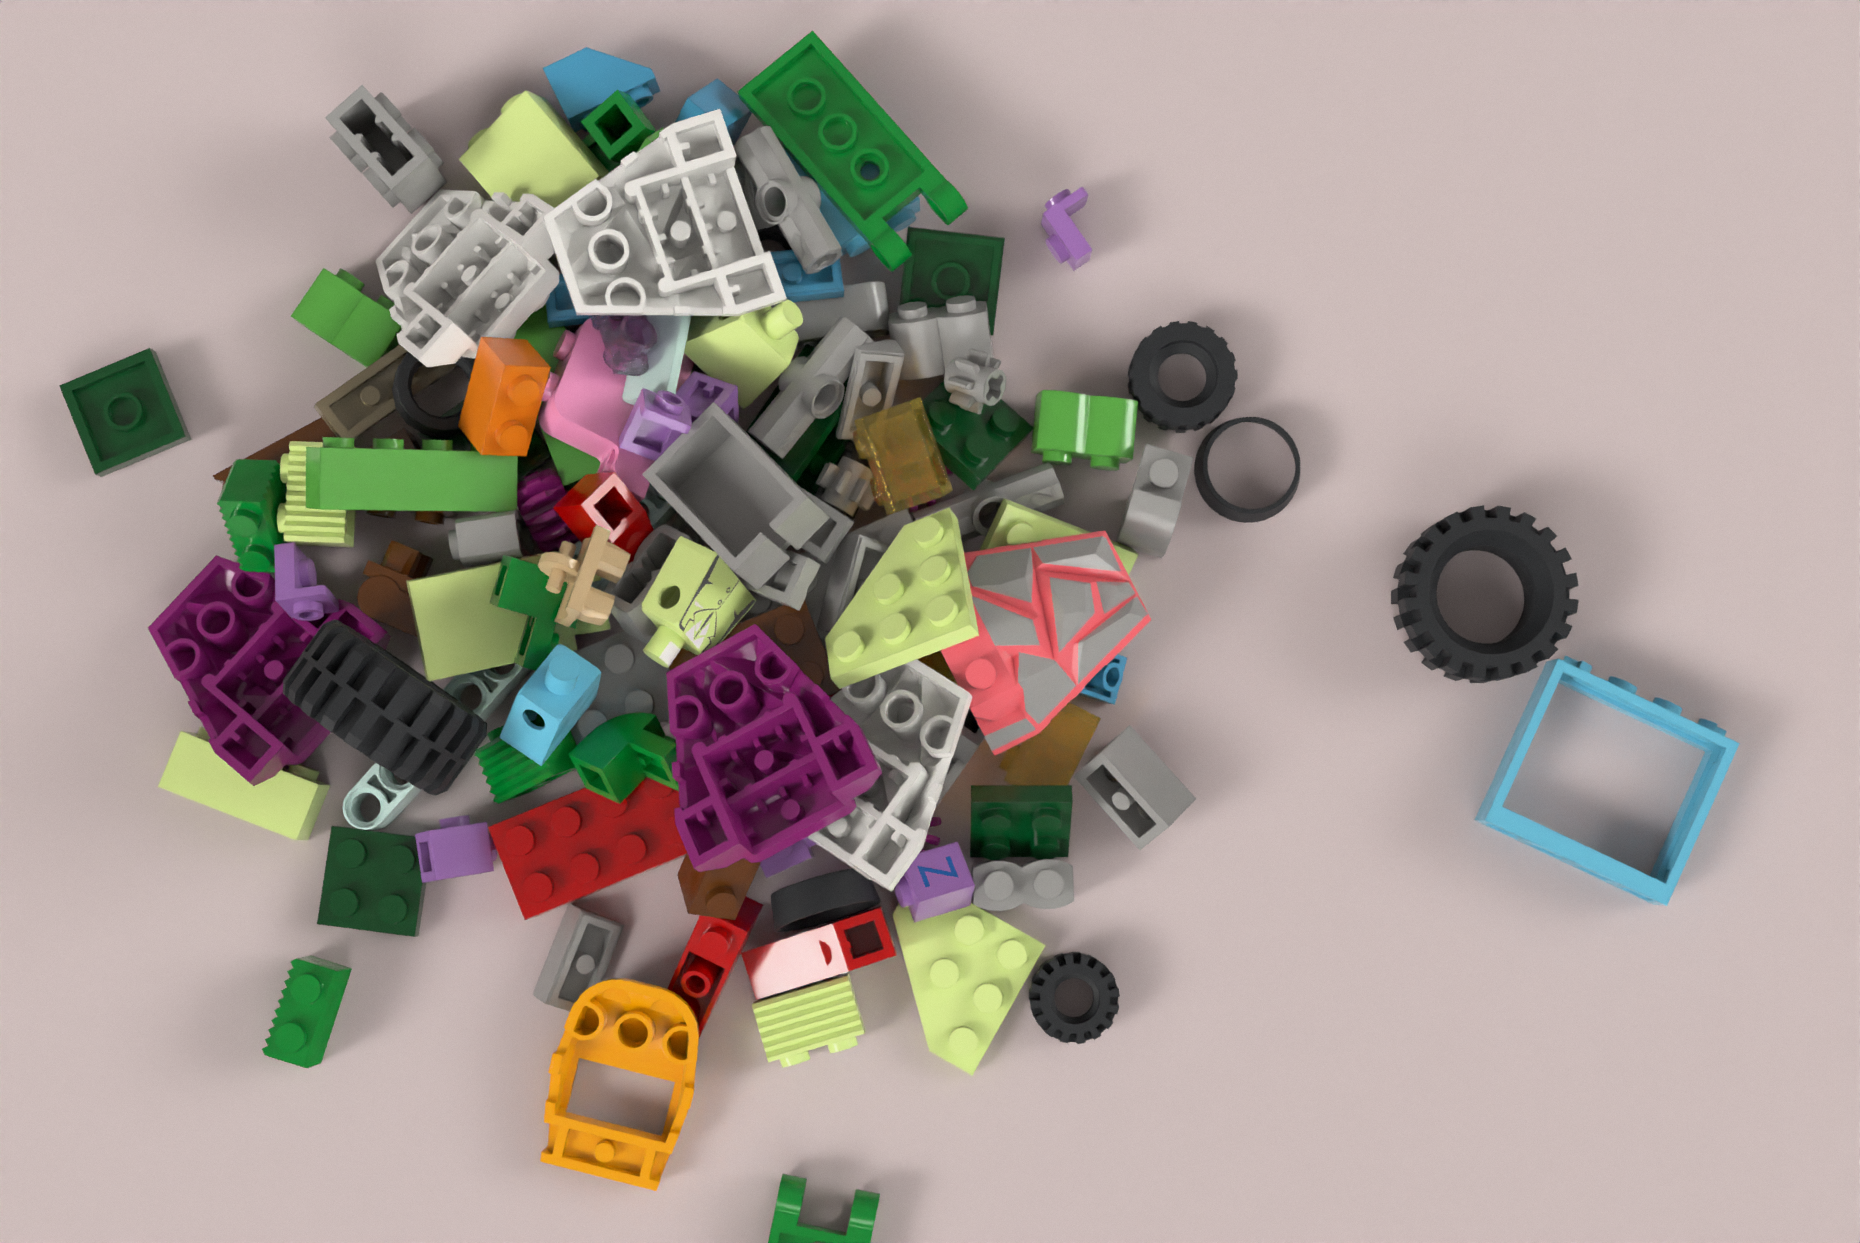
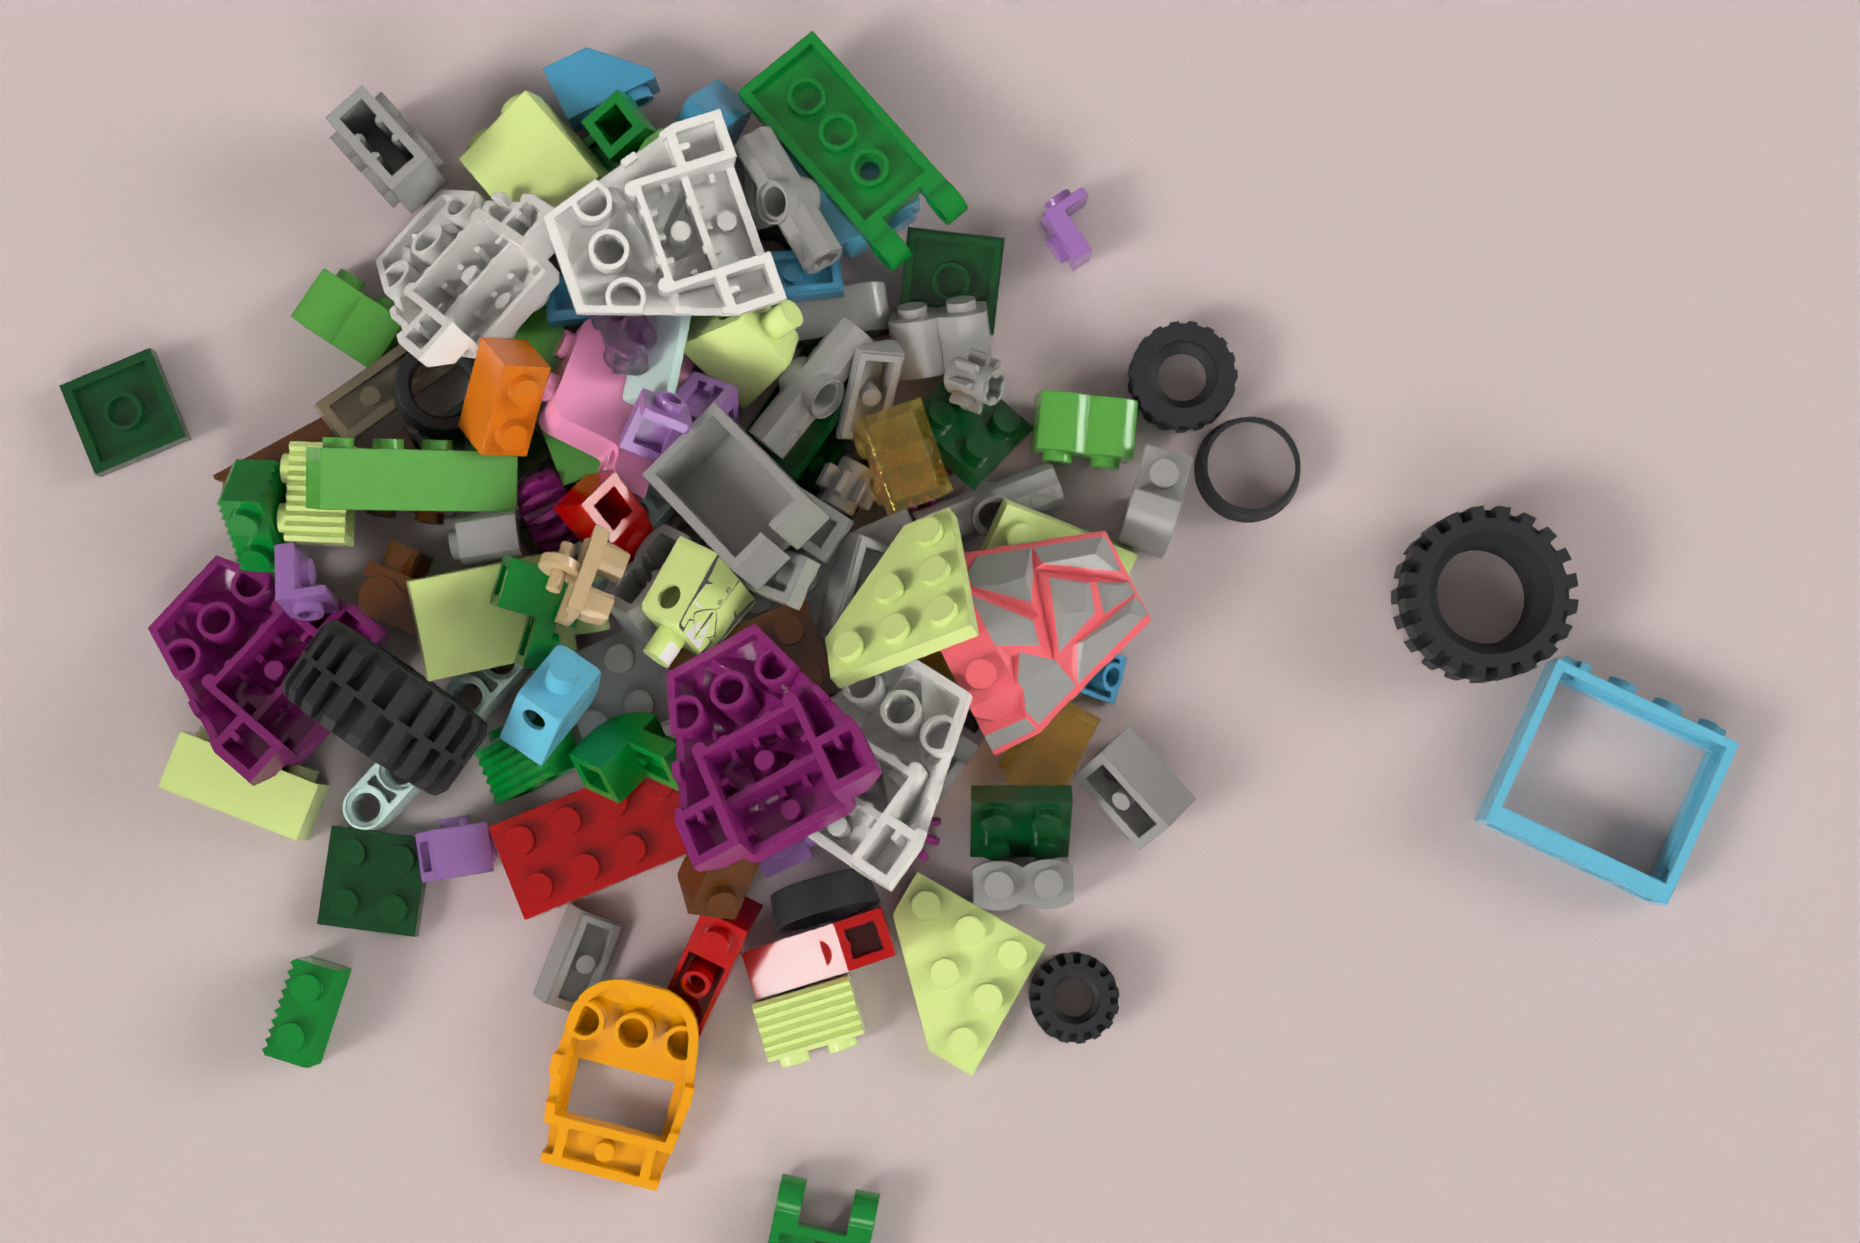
(936, 883): medium lavender brick -> none

